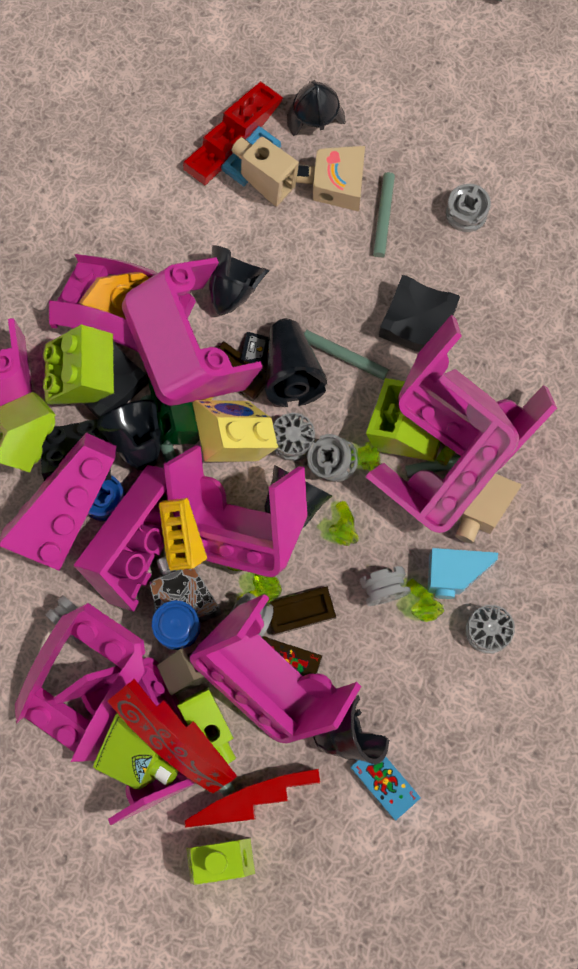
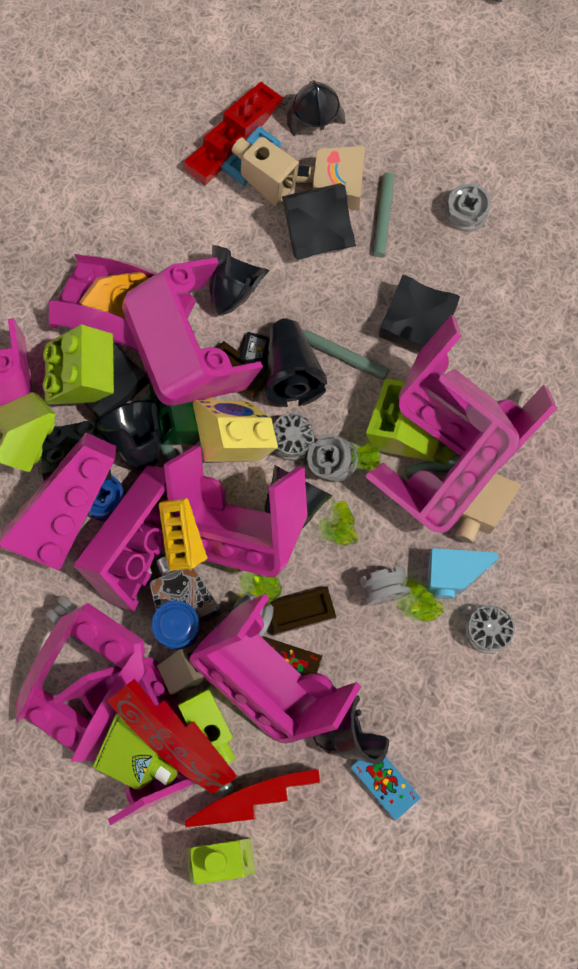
(318, 220): none -> black brick

